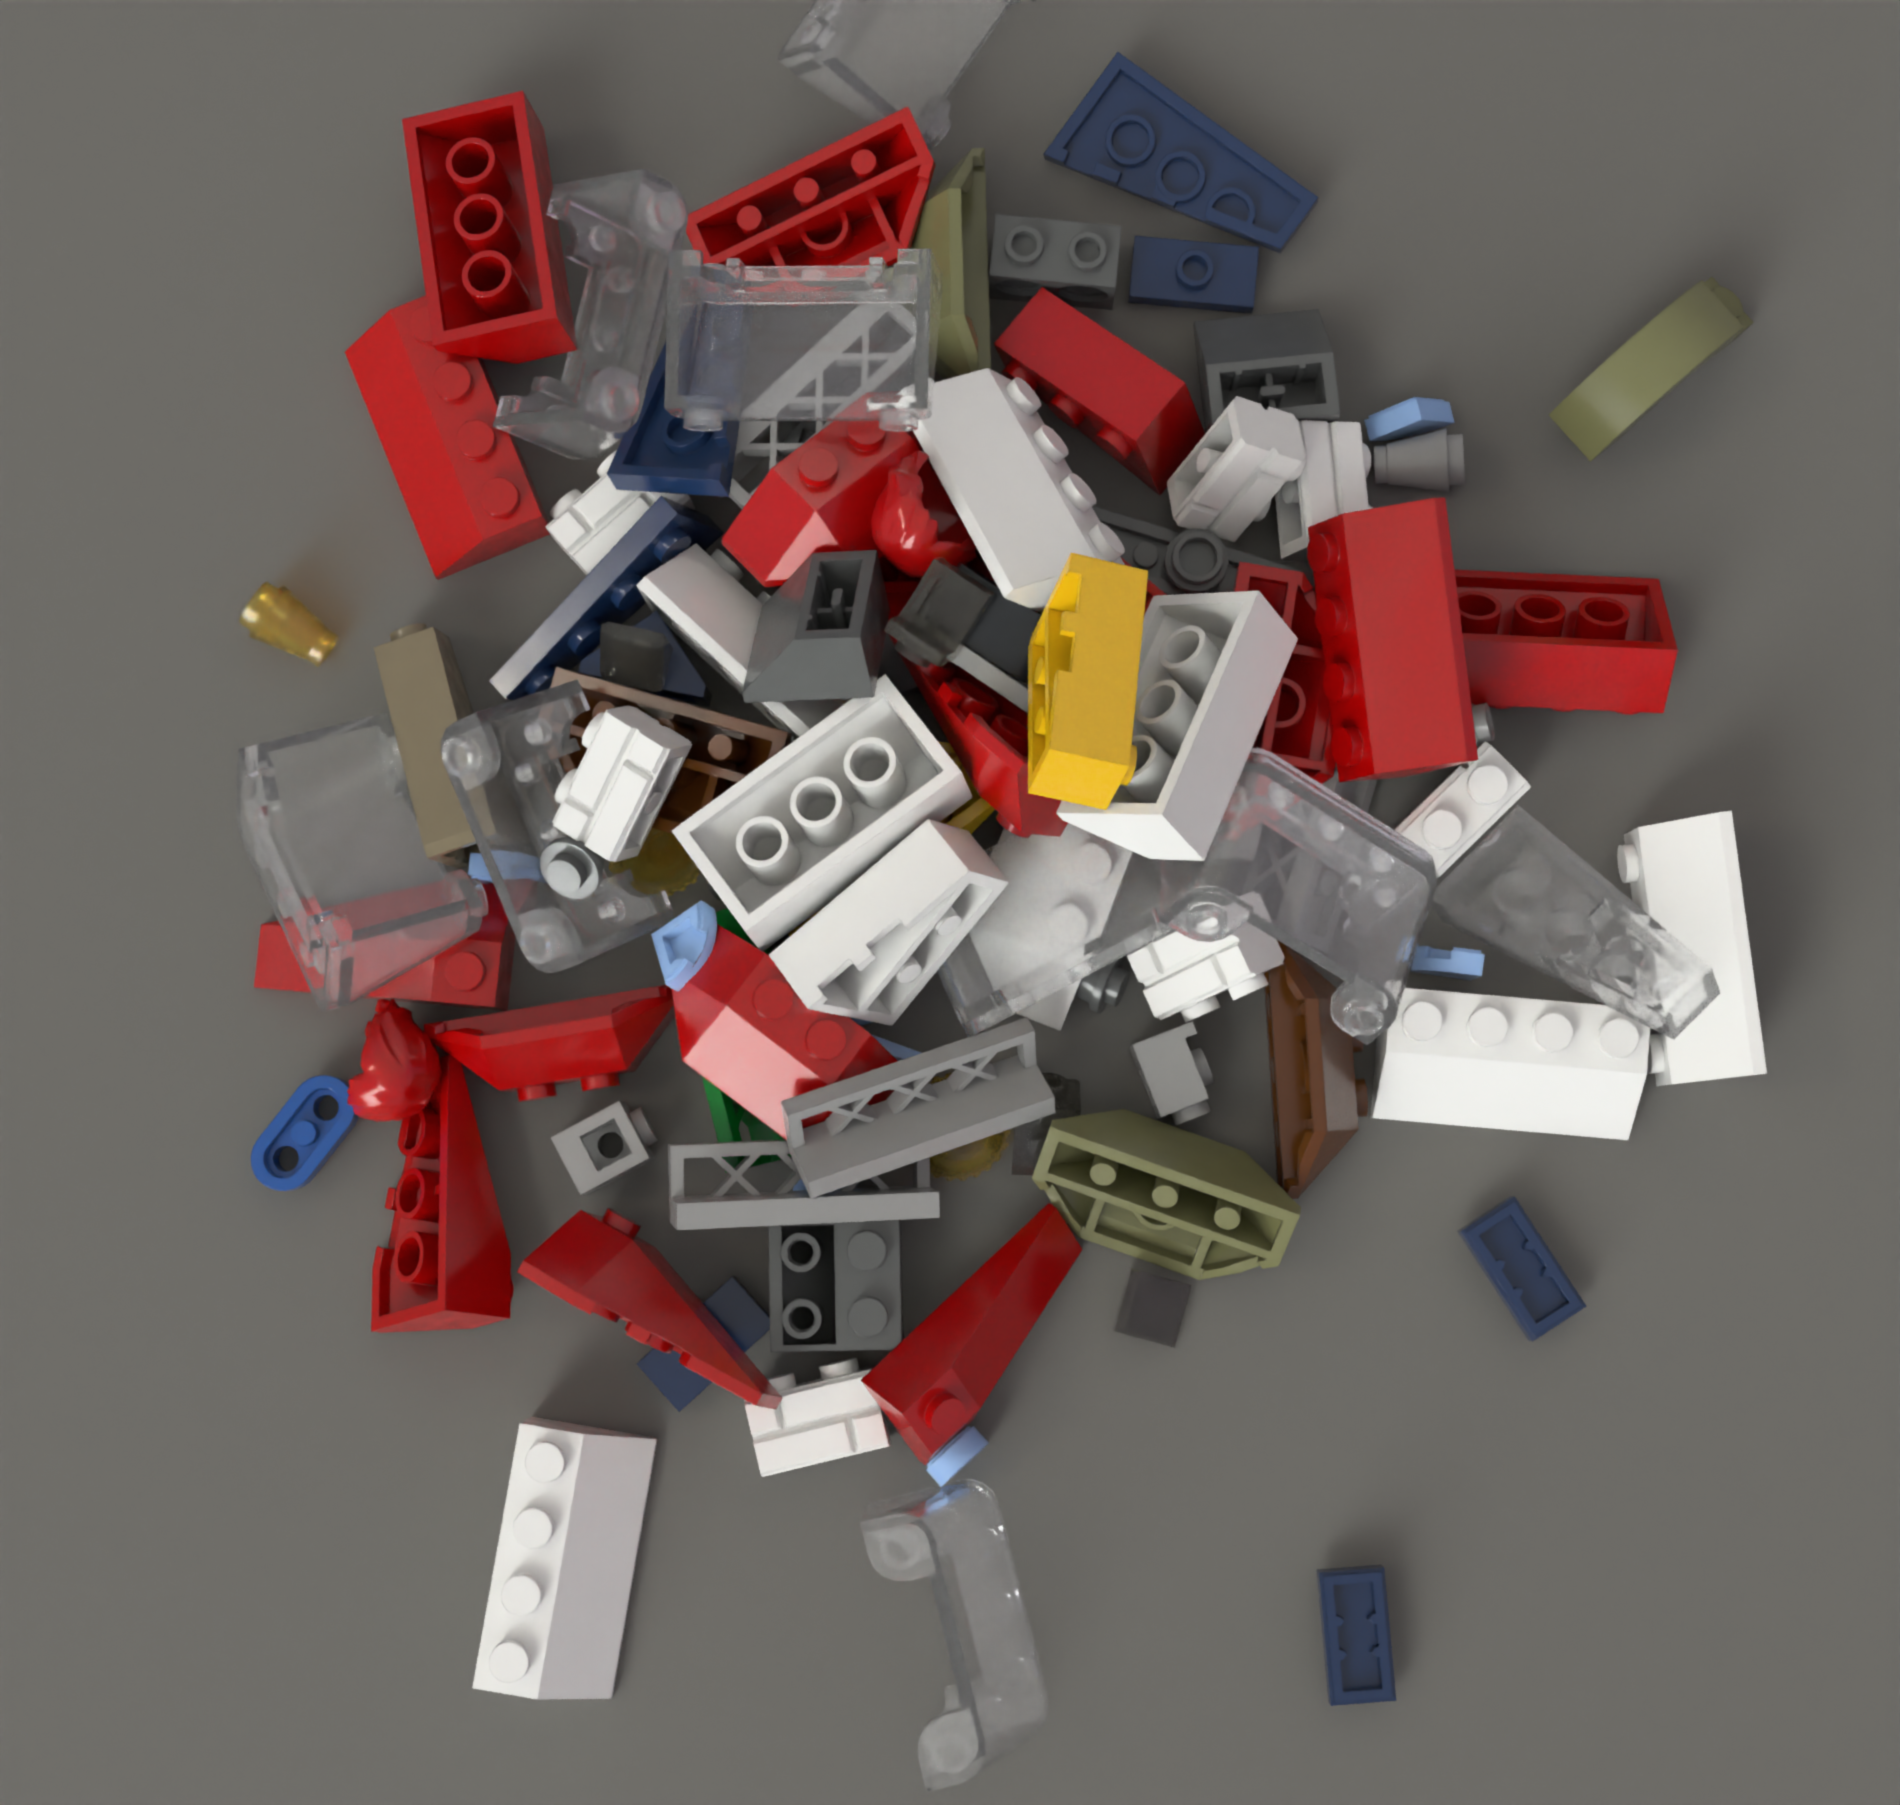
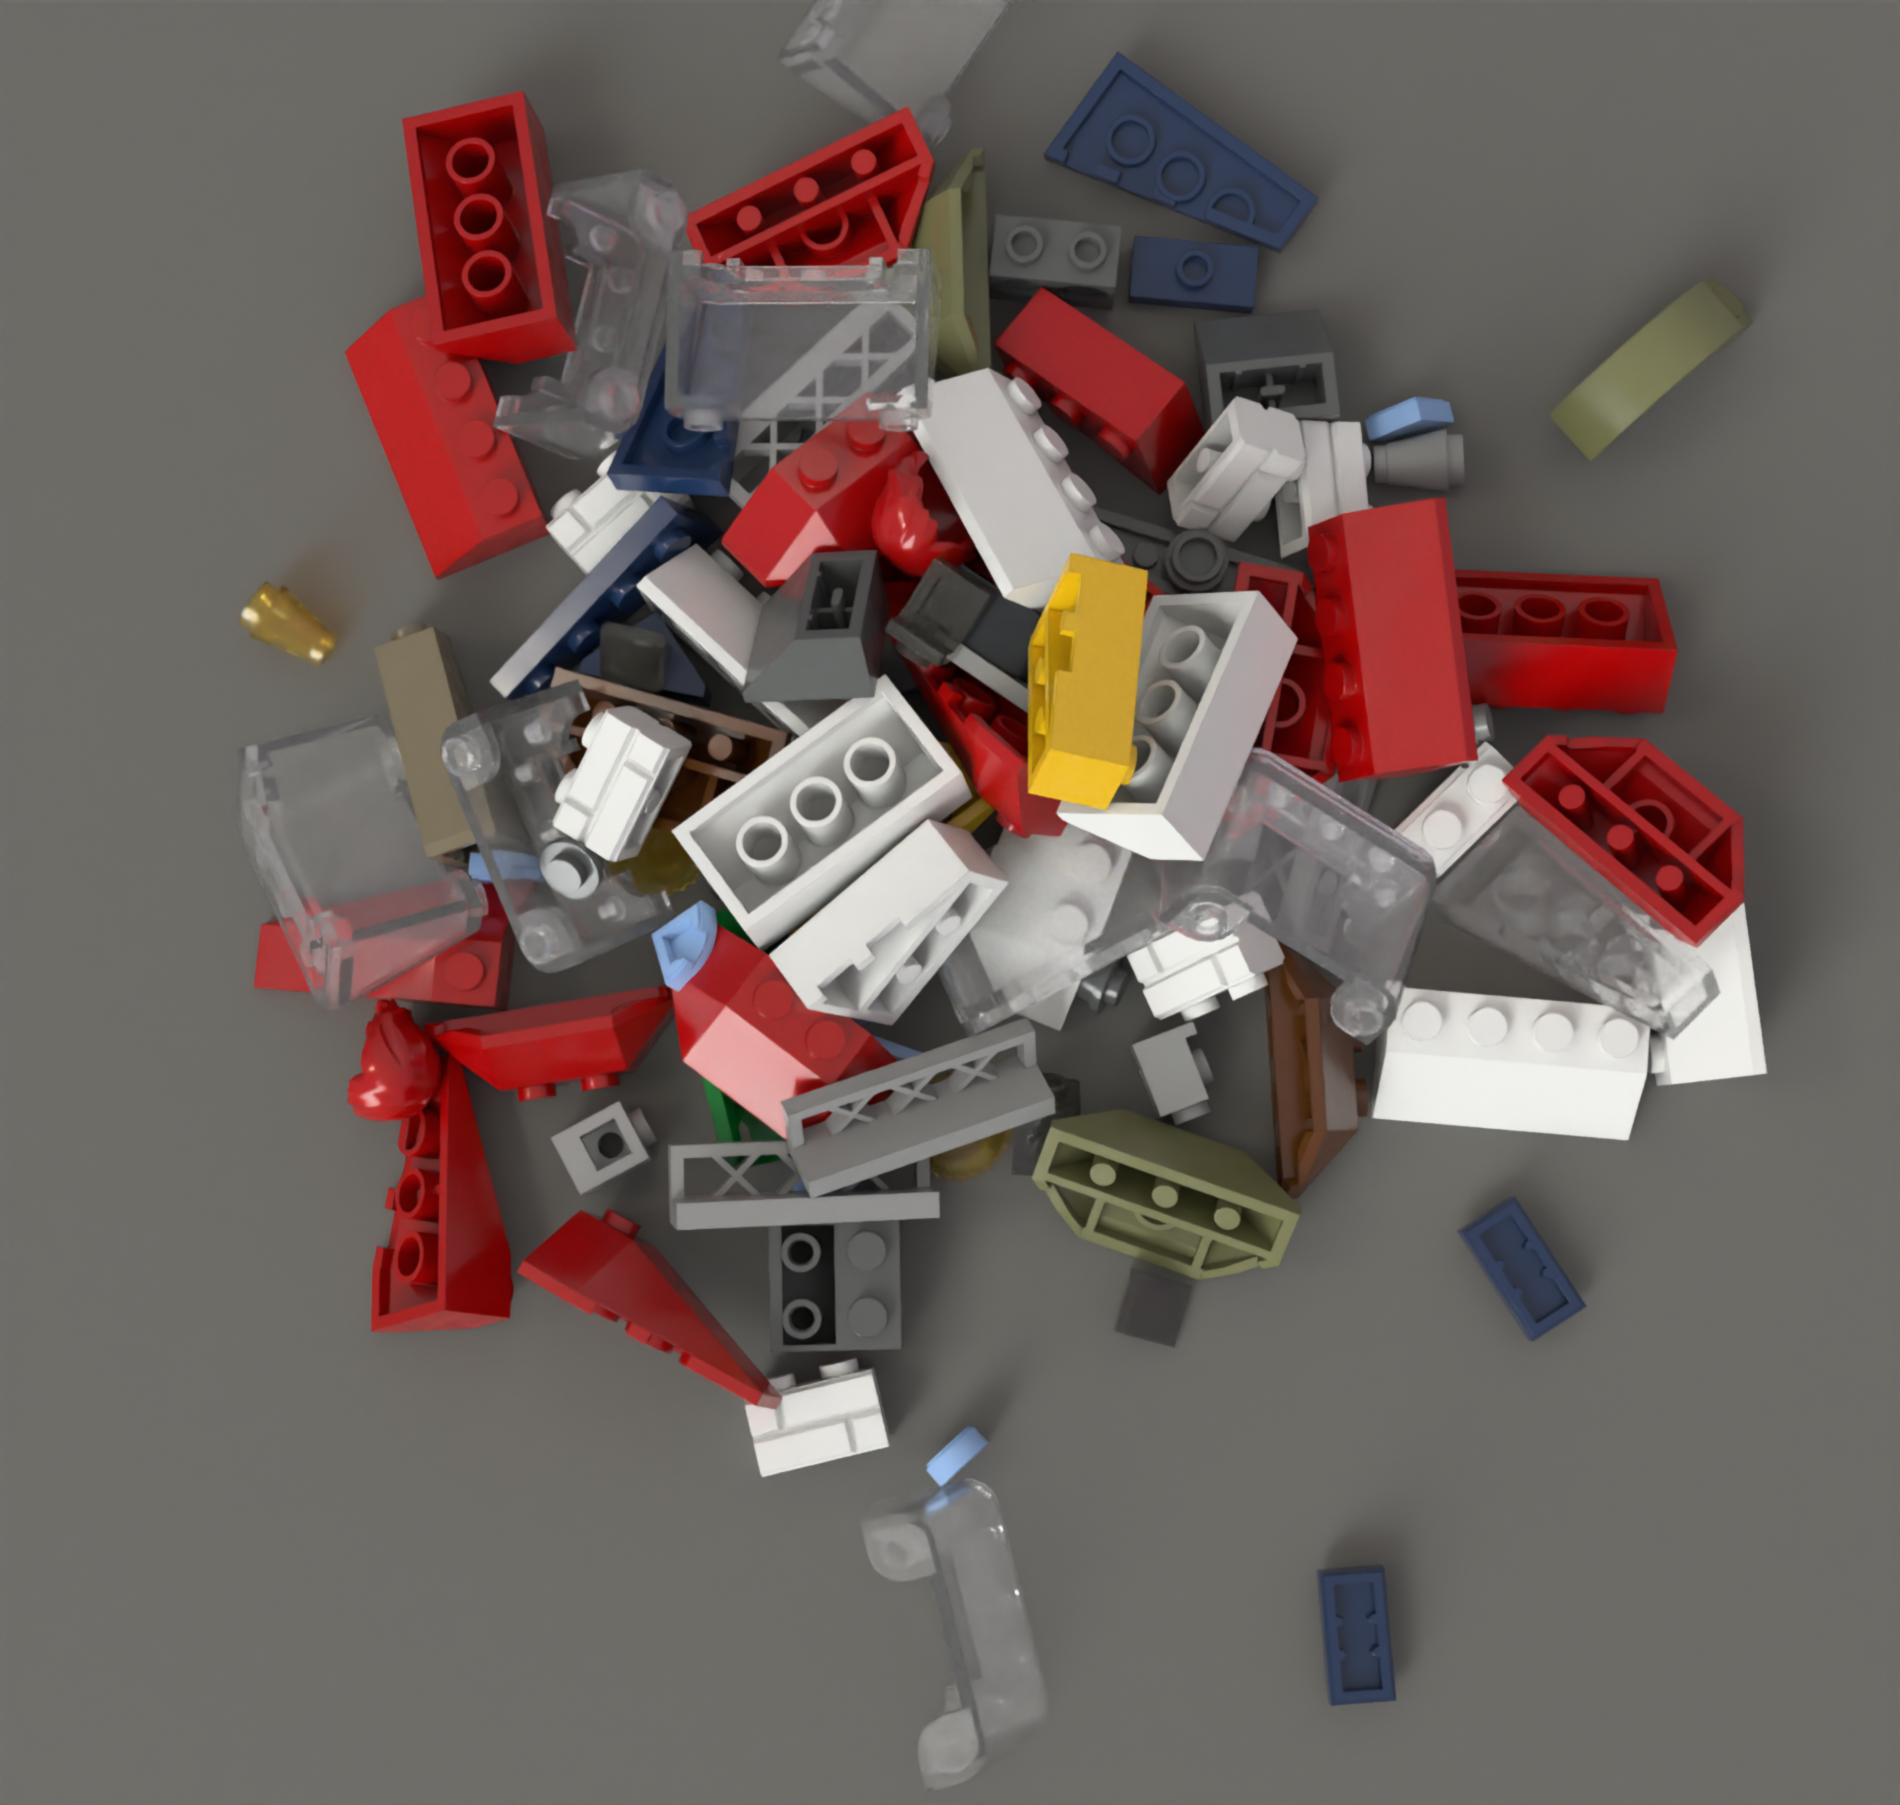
(304, 1130): blue plate -> none
(565, 1561): white slope -> none
(738, 1315): dark blue plate -> none
(959, 1352): red wedge -> none
(1458, 963): light blue tile -> none
(1639, 827): none -> red wedge

